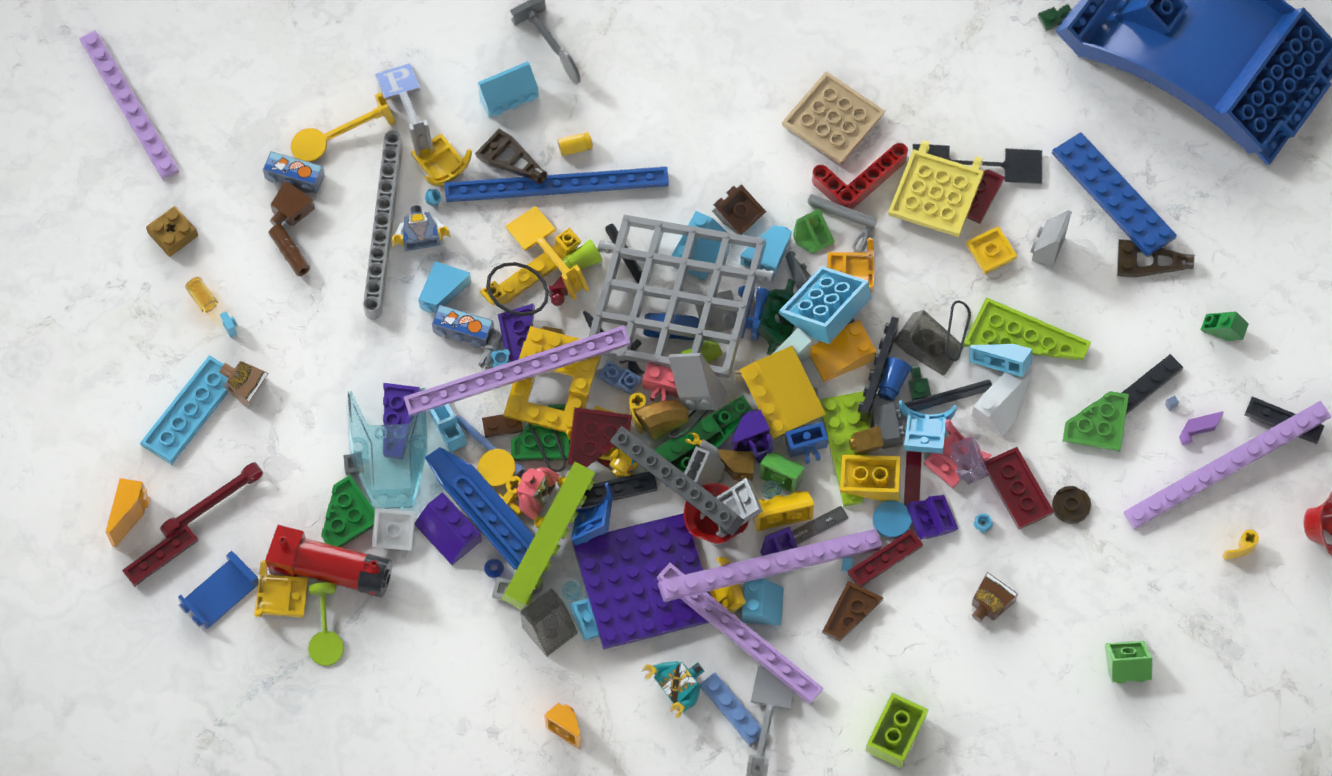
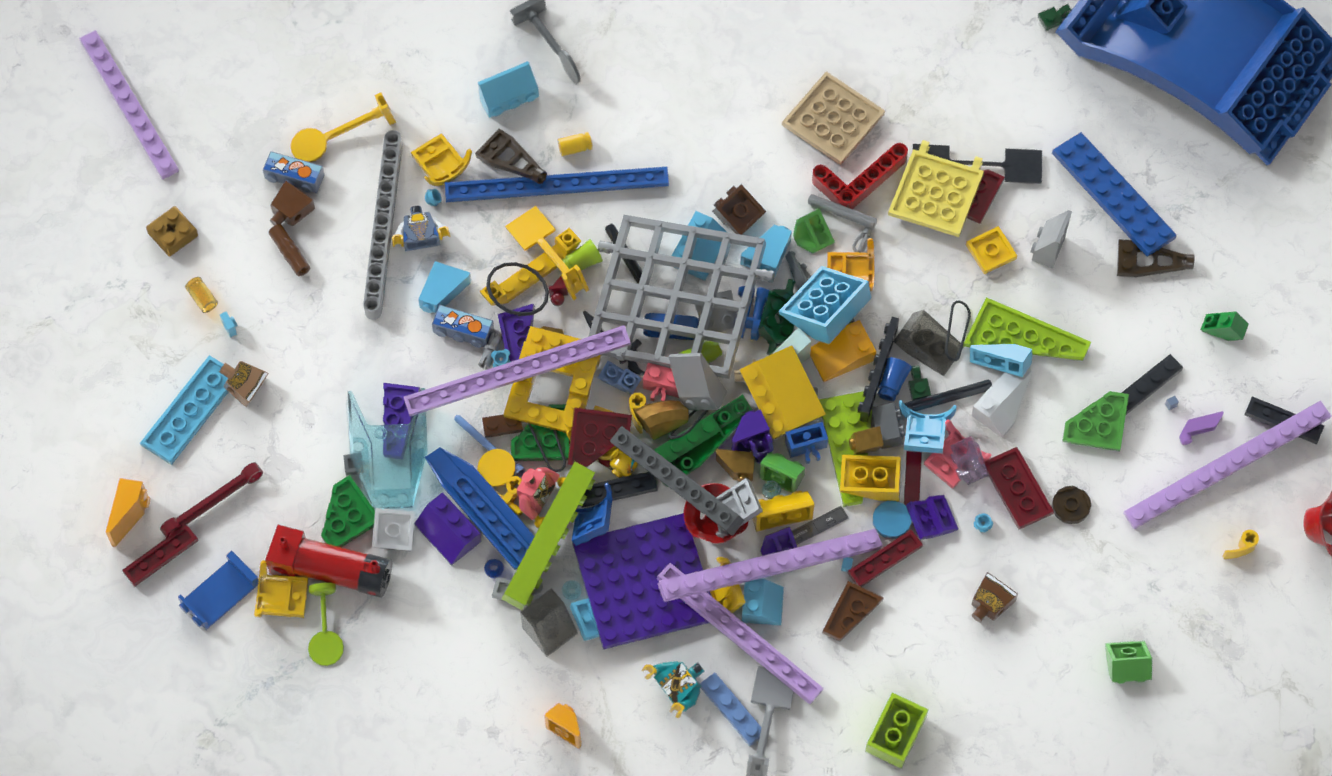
(398, 83): light grey piece -> none
(448, 427): medium azure slope -> none
(705, 463): light grey torso -> none

